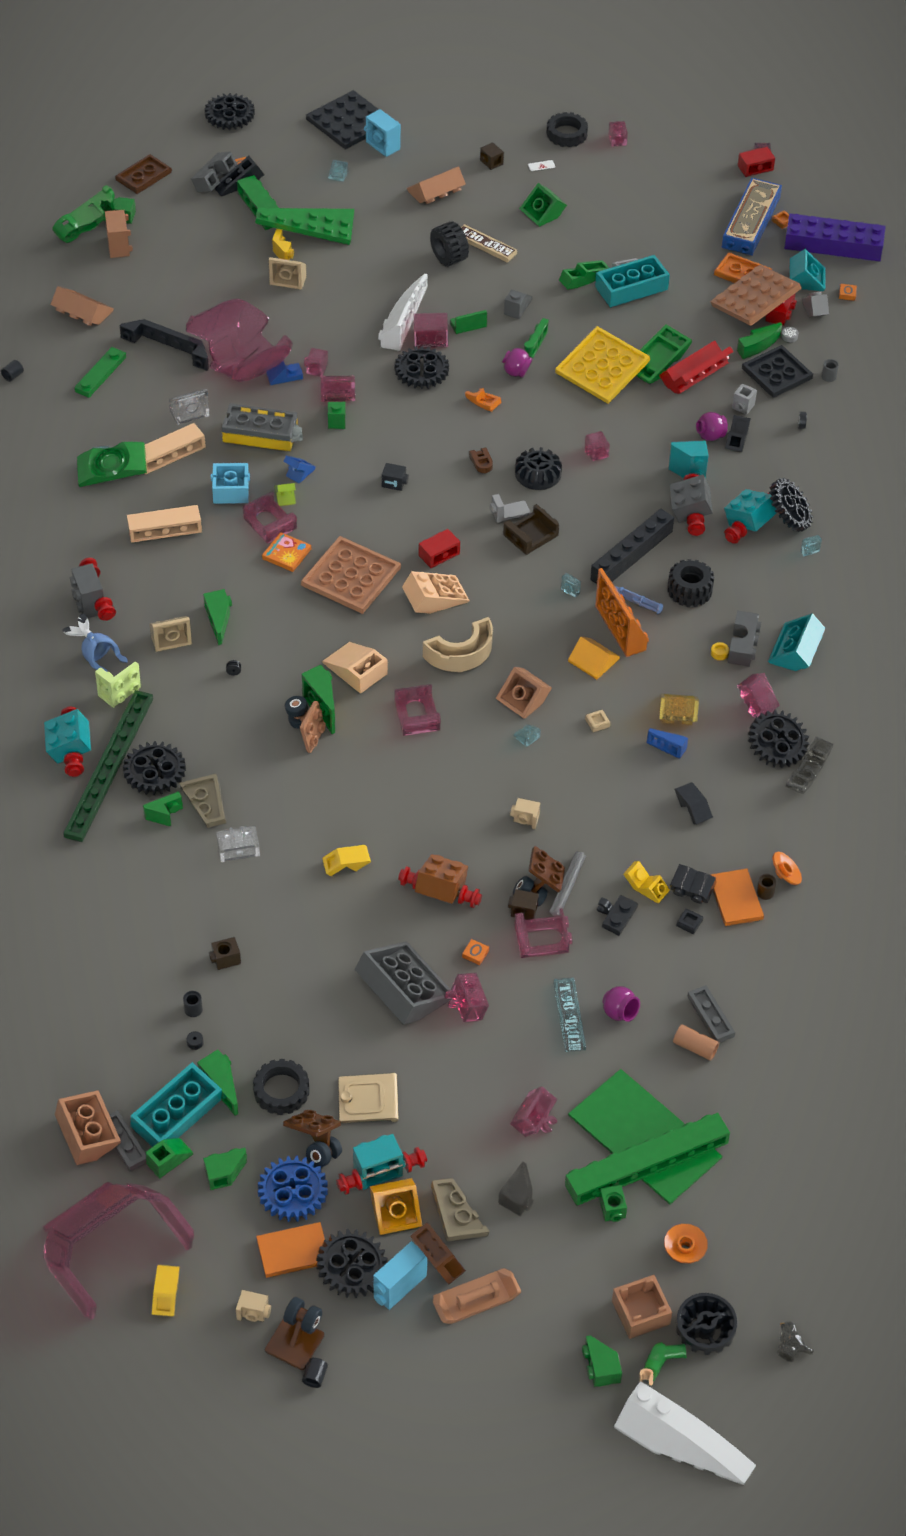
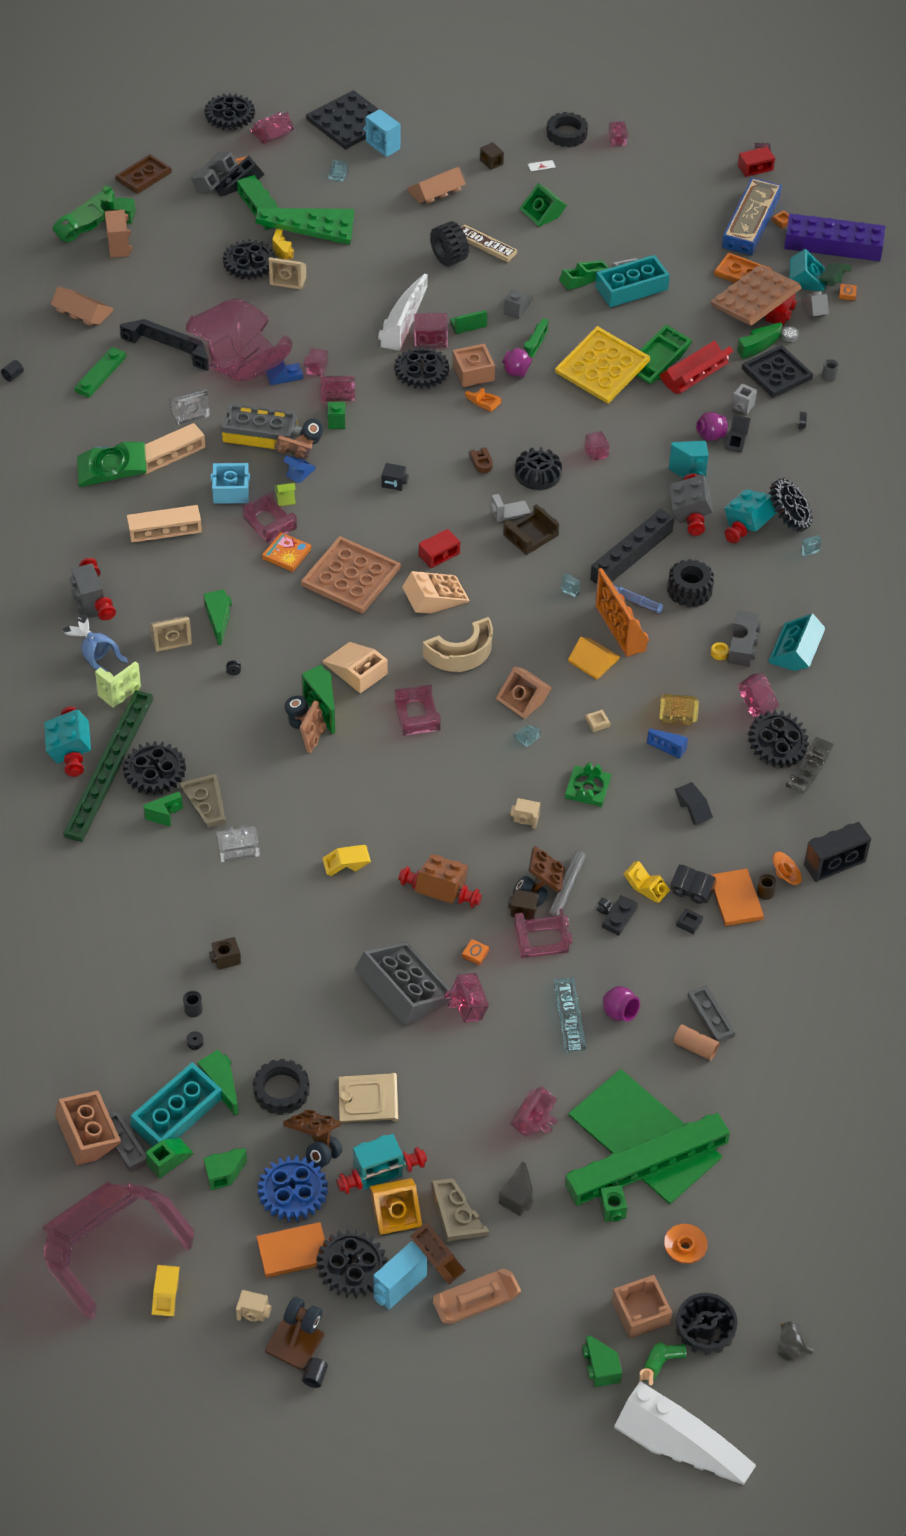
(238, 263): none -> black gear
(272, 127): none -> clear pink slope
(301, 446): none -> nougat plate
(473, 365): none -> nougat container
(588, 796): none -> green piece
(833, 273): none -> dark green slope
(837, 851): none -> black brick

